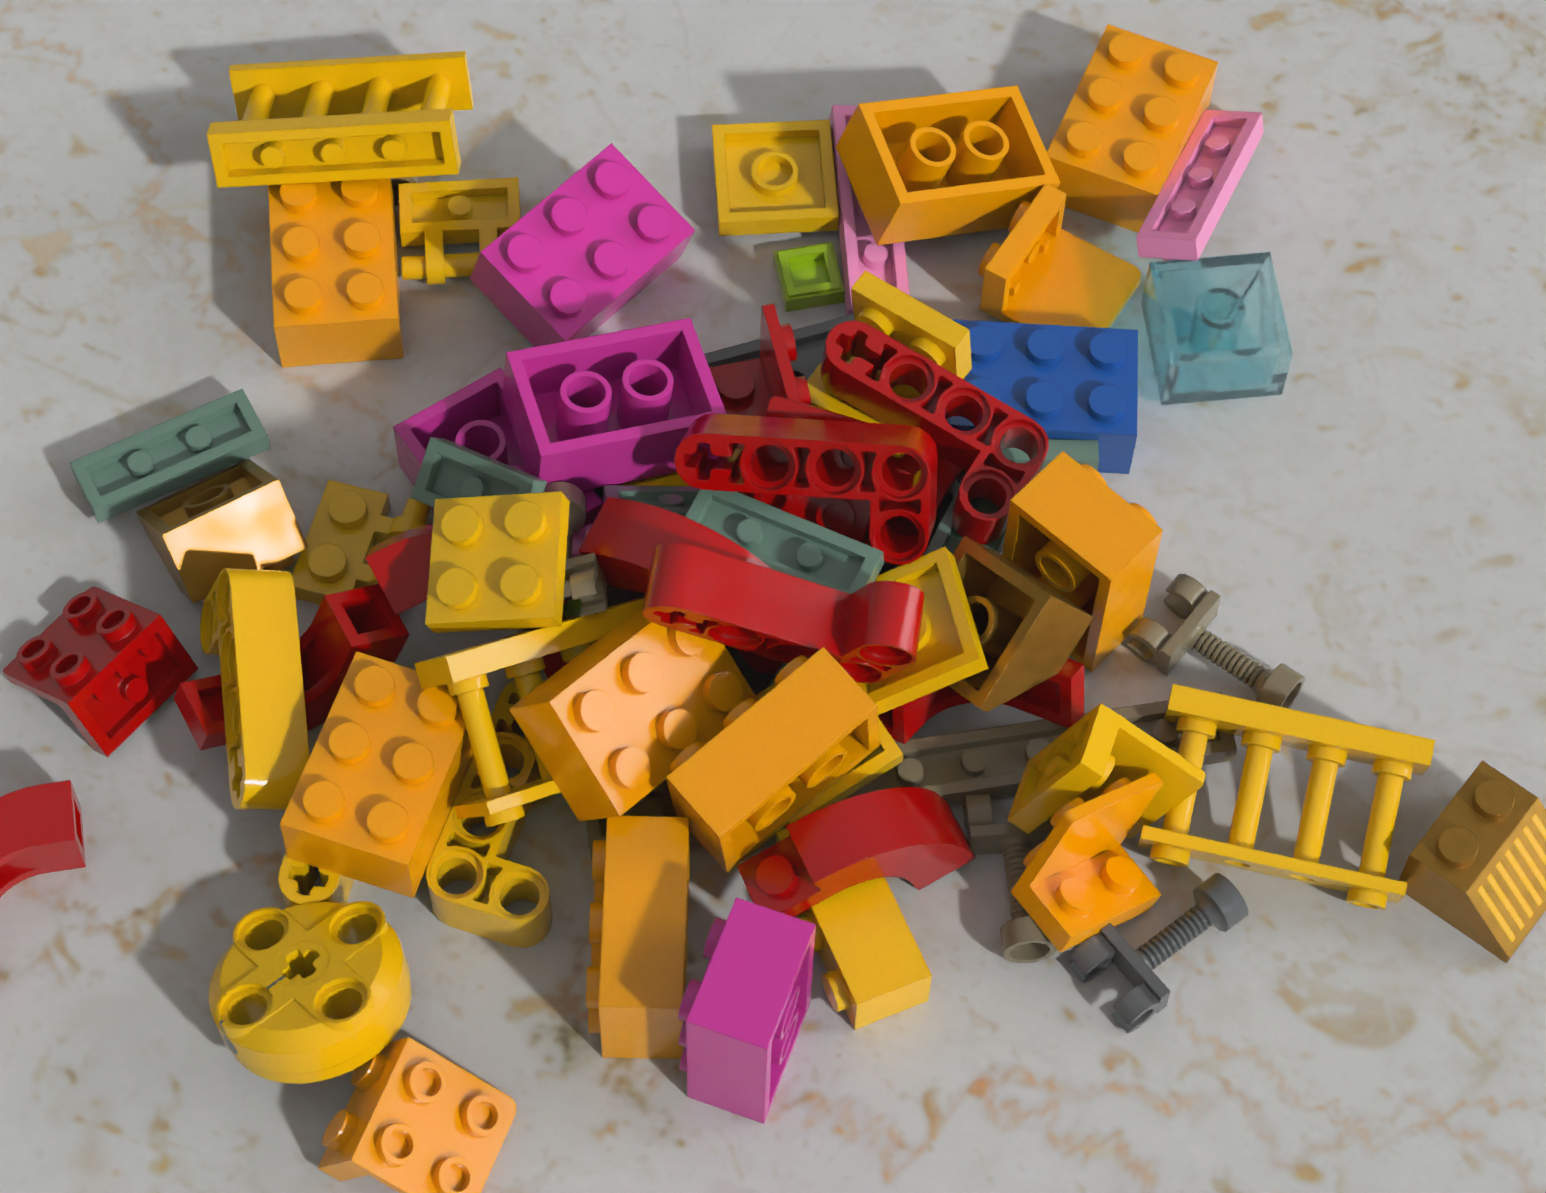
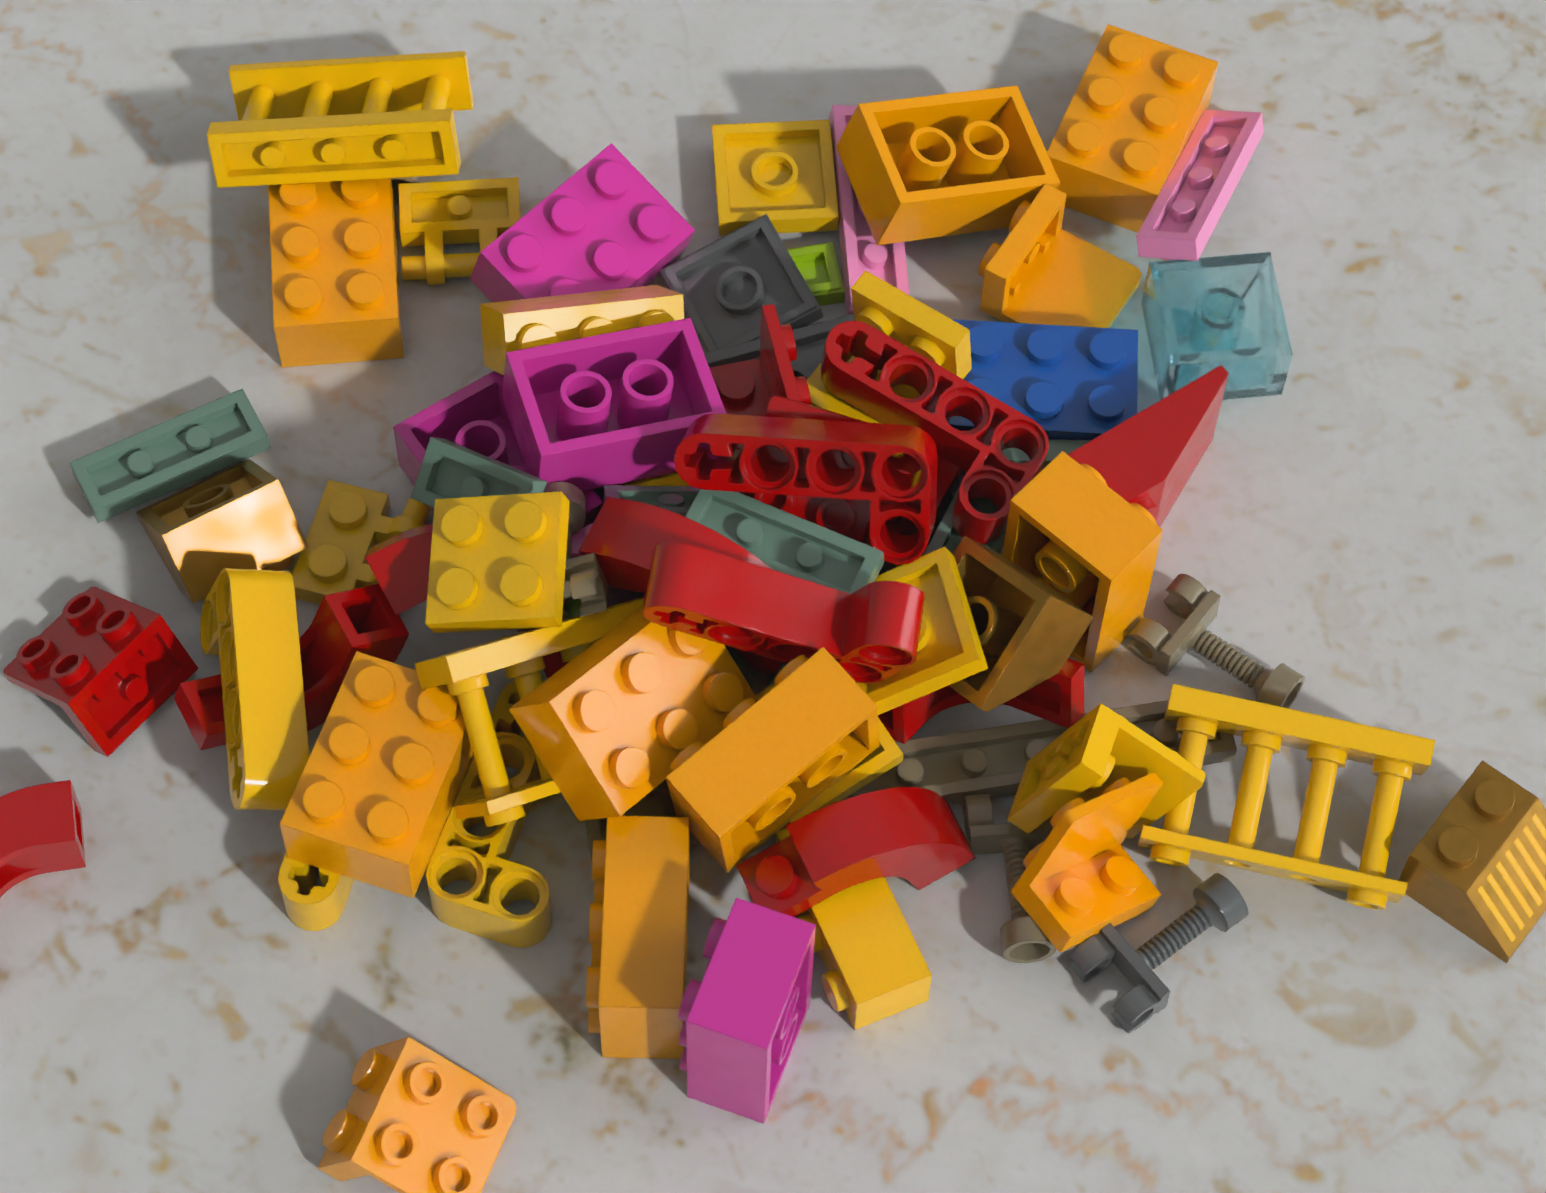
(310, 990): yellow piece -> none
(568, 317): none -> brick
(732, 280): none -> dark grey plate
(1159, 448): none -> red slope

